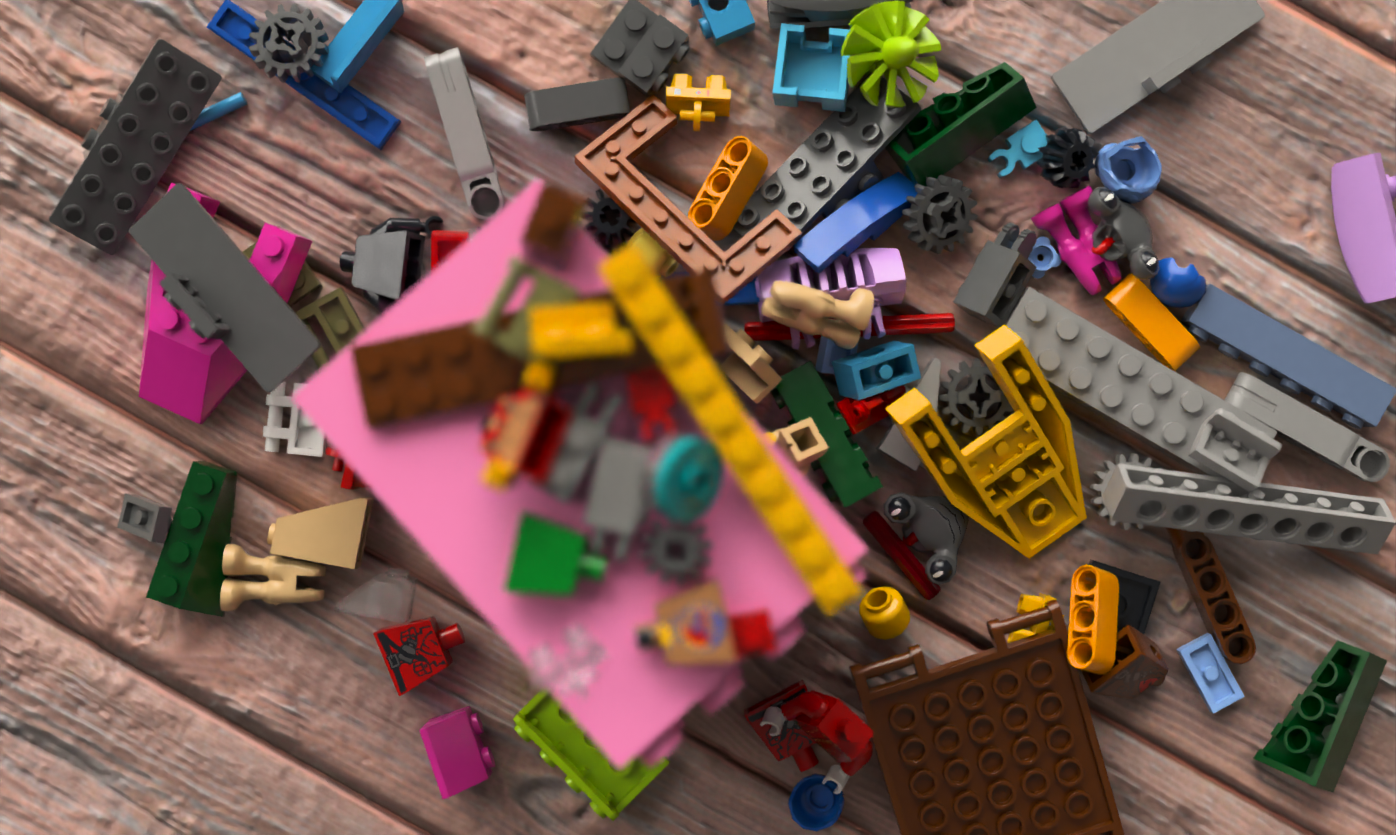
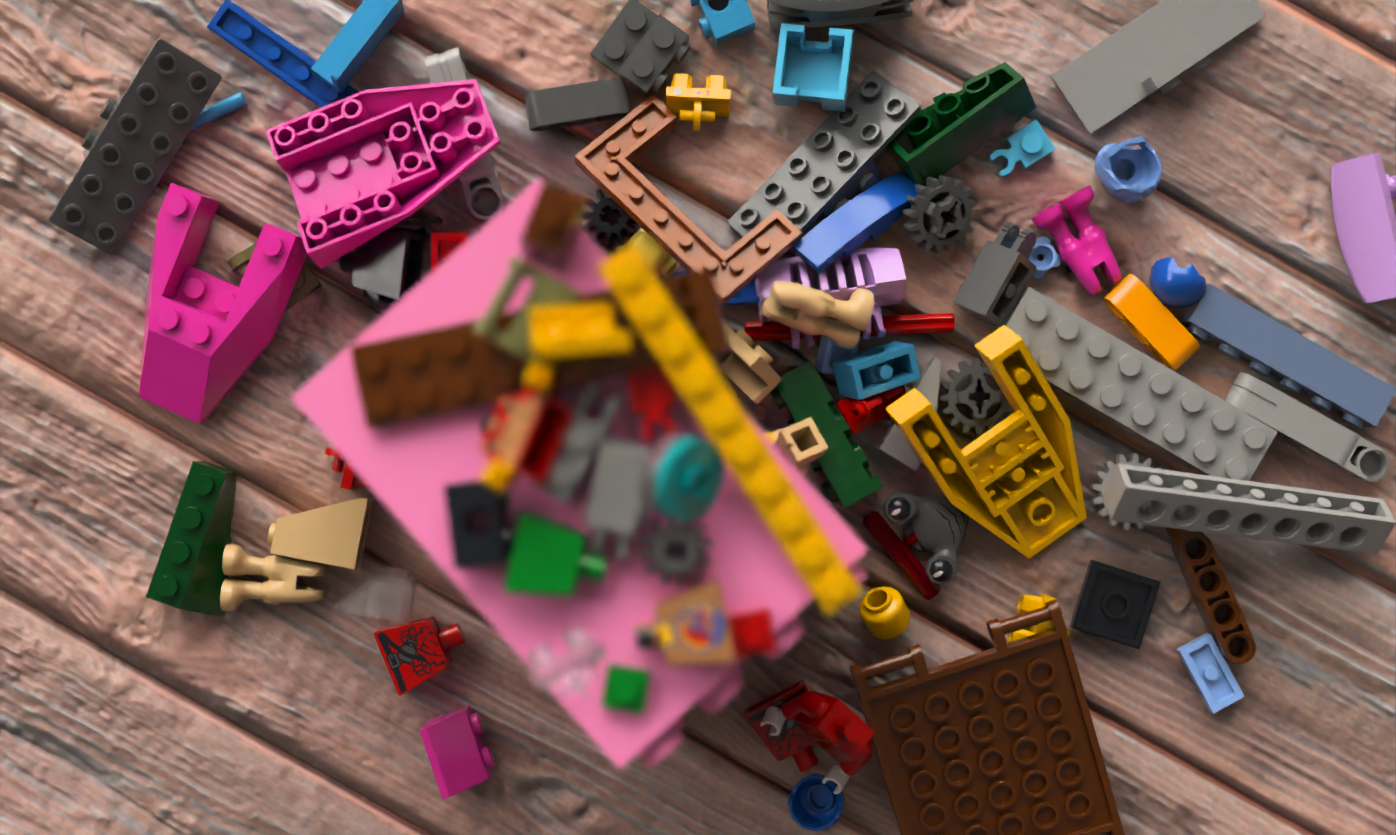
(145, 518): dark grey plate -> none
(222, 289): dark grey bracket -> none
(297, 28): dark grey gear -> none
(303, 434): white plate -> none
(337, 320): olive plate -> none
(378, 159): none -> dark pink wedge
(467, 545): none -> black brick
(583, 761): lime bracket -> none
(625, 688): none -> green plate
(728, 188): light orange beam -> none
(886, 42): lime piece -> none
(1067, 158): black gear -> none
(1100, 635): light orange beam -> none
(1123, 233): dark grey head -> none
(1135, 667): reddish brown torso -> none
(1234, 449): light grey bracket -> none
(1325, 718): dark green wedge -> none

